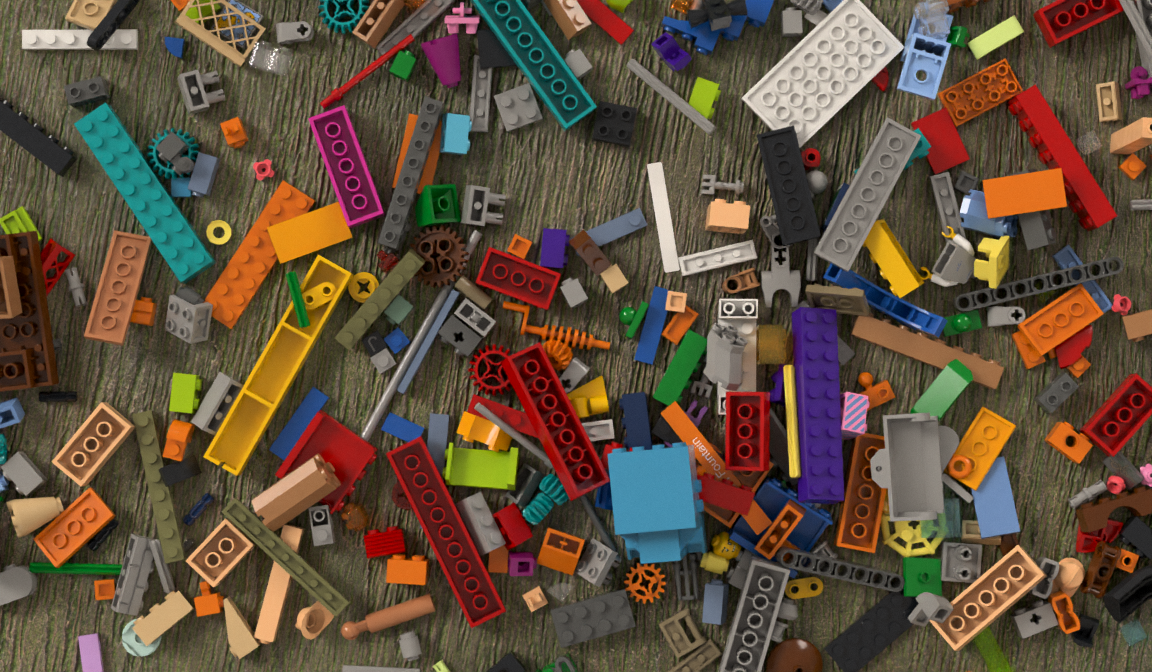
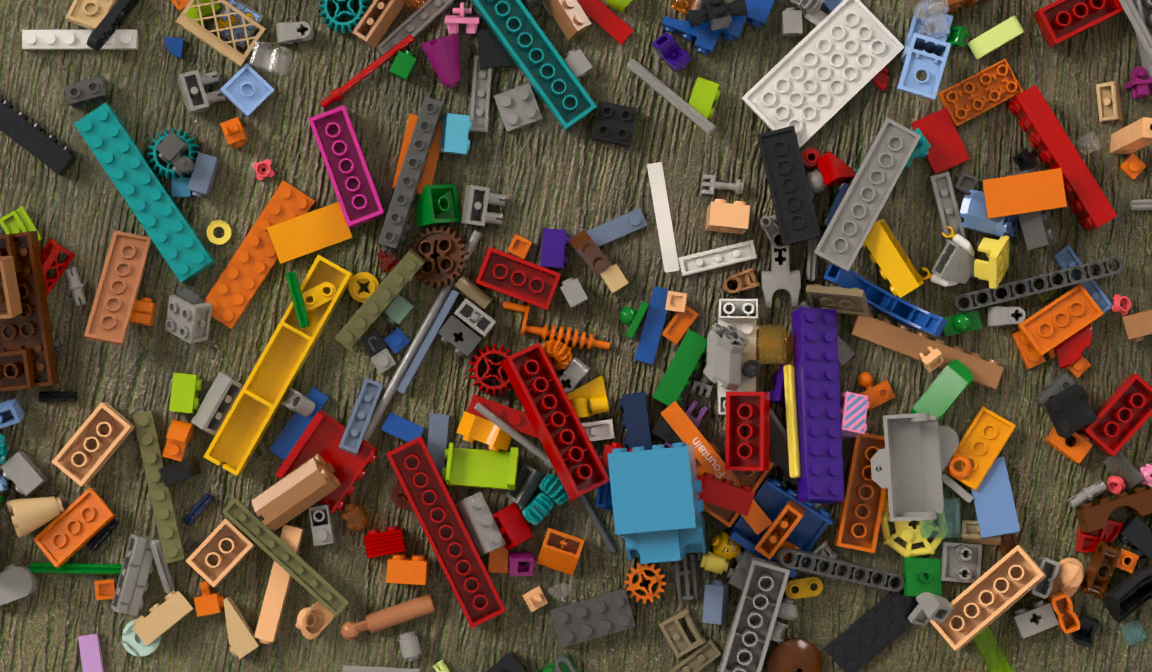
(247, 90): none -> light blue plate
(298, 403): none -> light grey piece
(360, 416): none -> sand blue plate
(597, 562): light grey plate -> none
(752, 363): none -> black bush
(834, 170): none -> red slope
(932, 360): none -> light nougat tile
(1026, 159): none -> black tile
(1070, 410): none -> black brick

